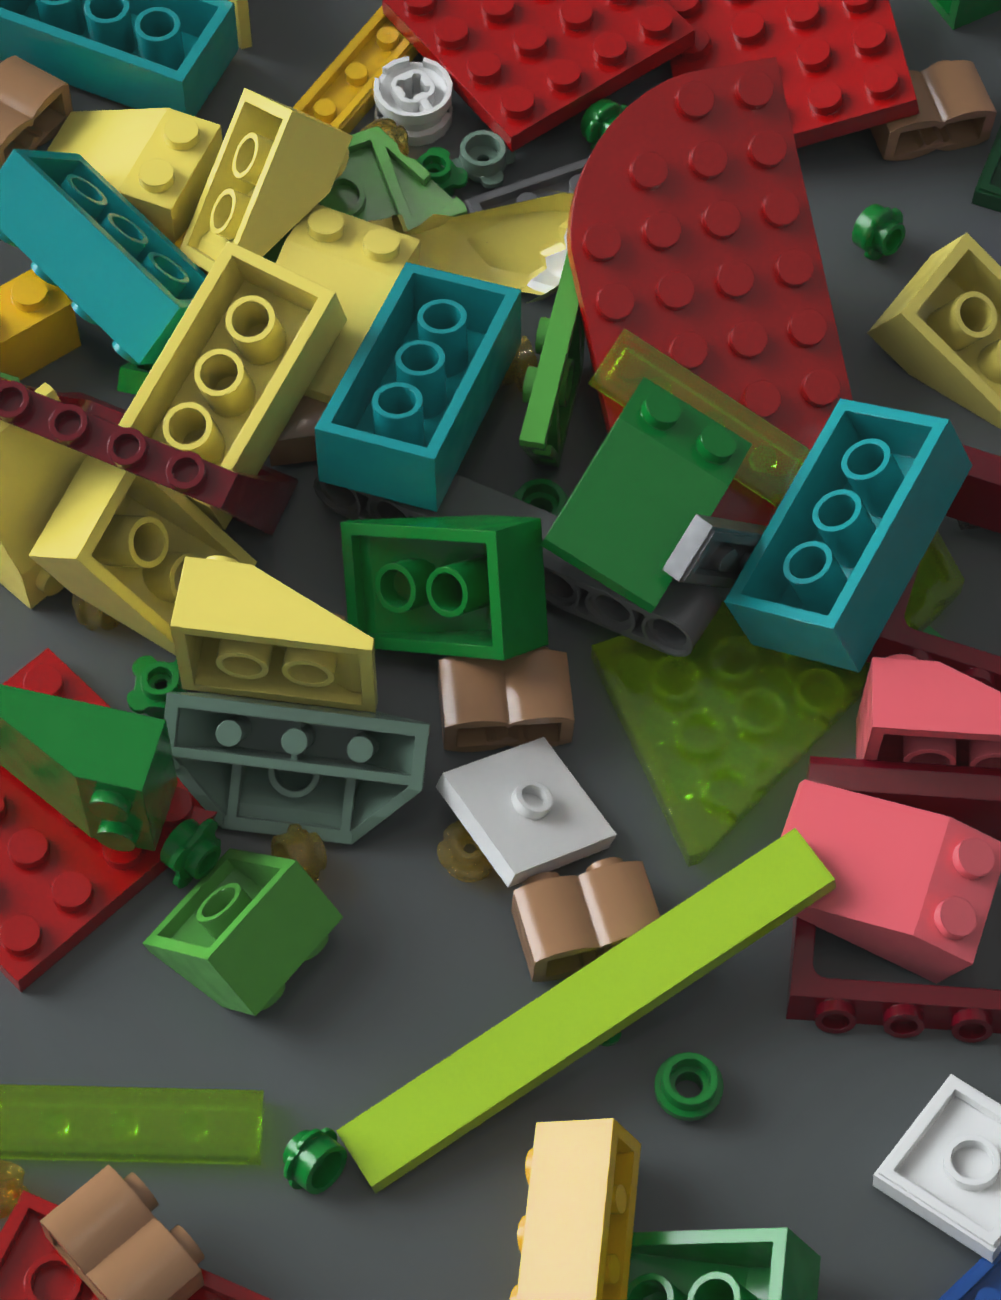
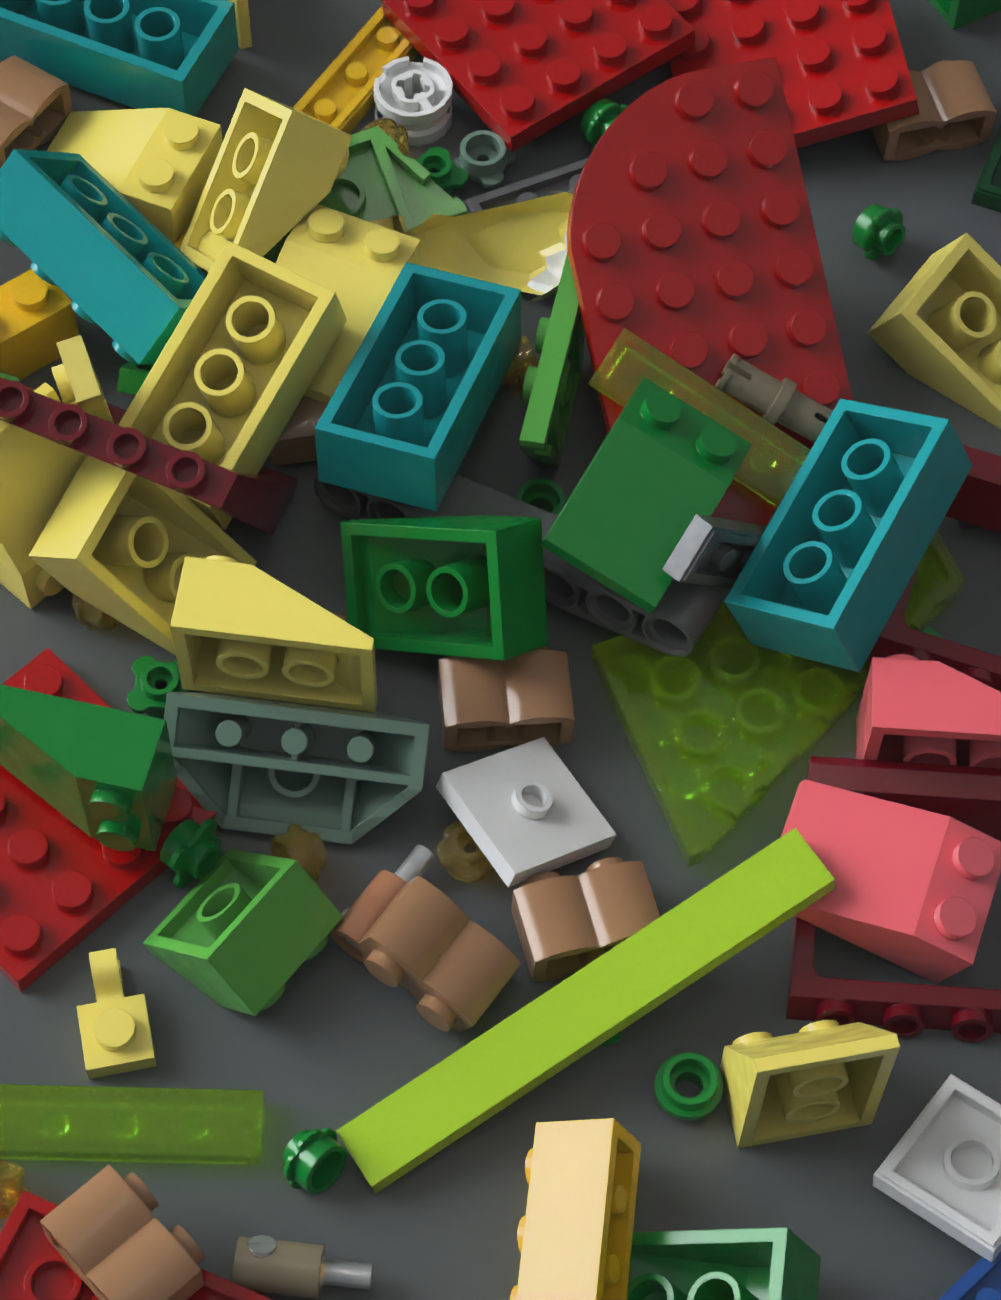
(78, 379): none -> light yellow plate
(116, 1027): none -> light yellow plate
(293, 1268): none -> dark tan piece
(375, 899): none -> nougat piece
(437, 956): none -> medium nougat brick
(773, 398): none -> dark tan pin
(806, 1080): none -> light yellow slope

